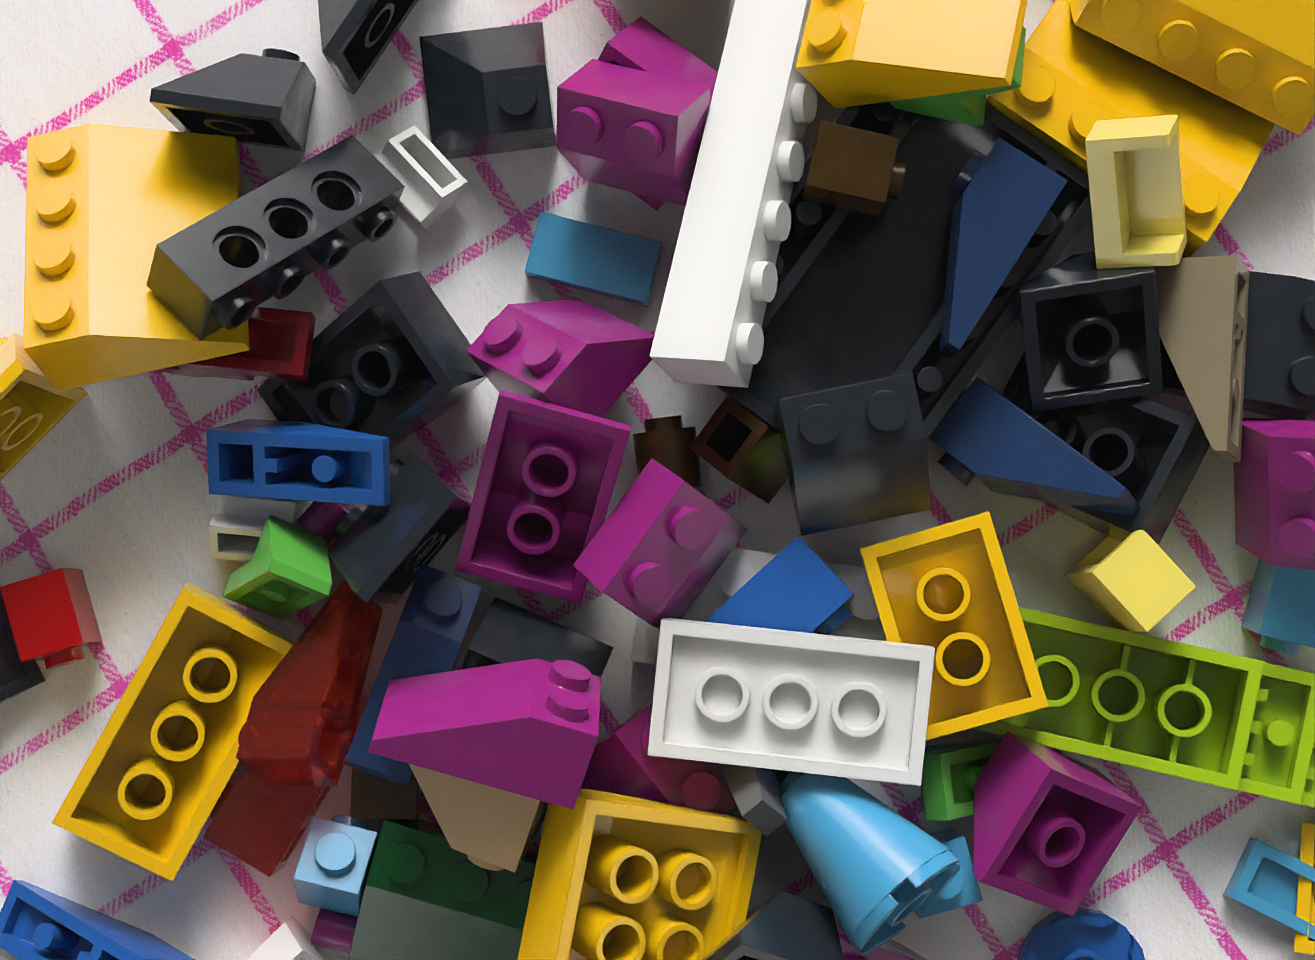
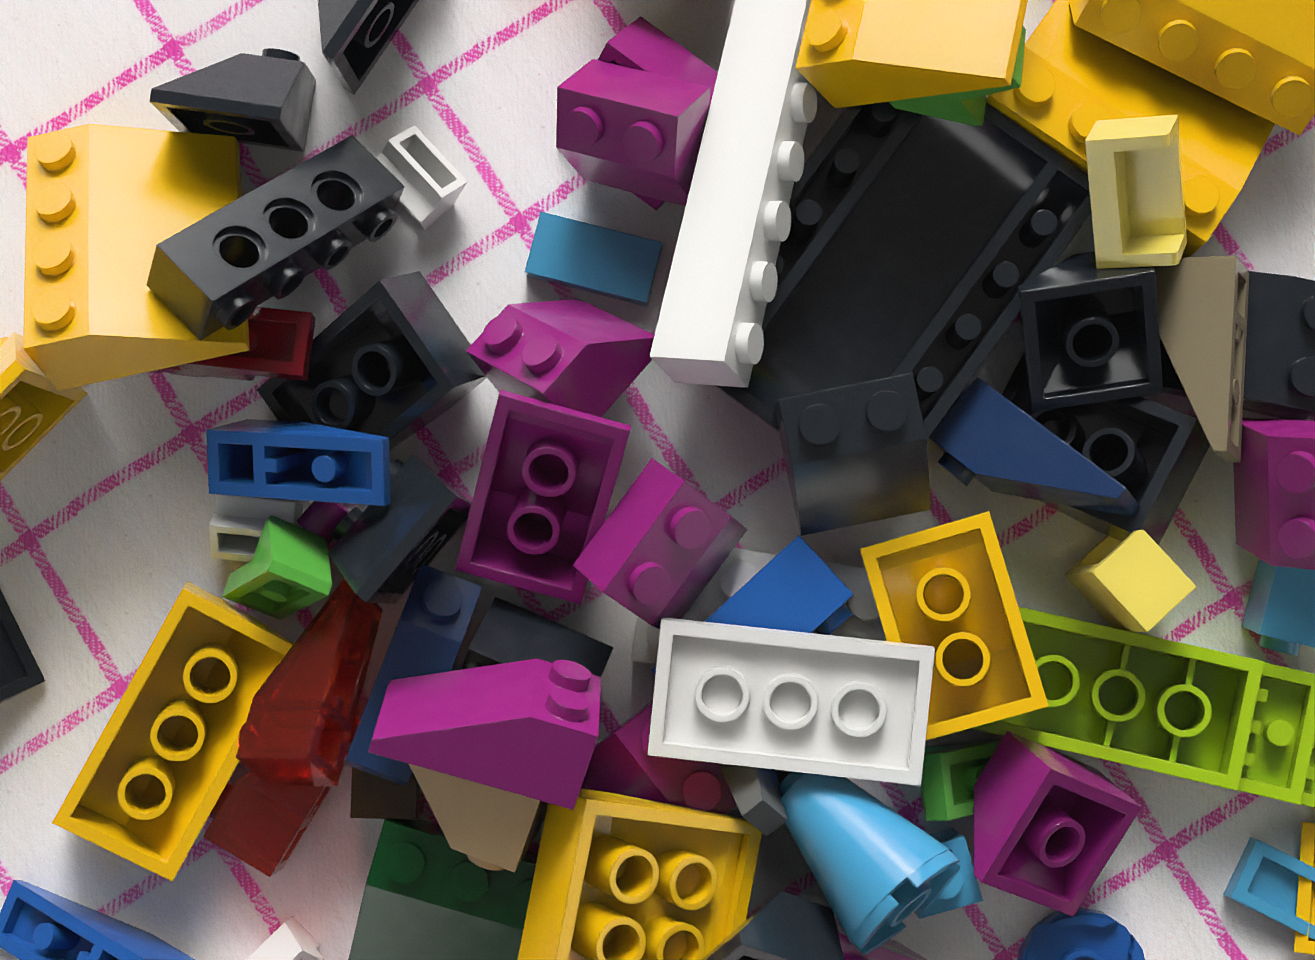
(51, 617): red brick -> none
(334, 931): magenta piece -> none
(335, 864): dark azure brick -> none
(488, 90): black slope -> none
(669, 445): dark brown brick -> none
(743, 450): dark brown brick -> none
(853, 169): dark brown brick -> none
(990, 227): dark blue slope -> none

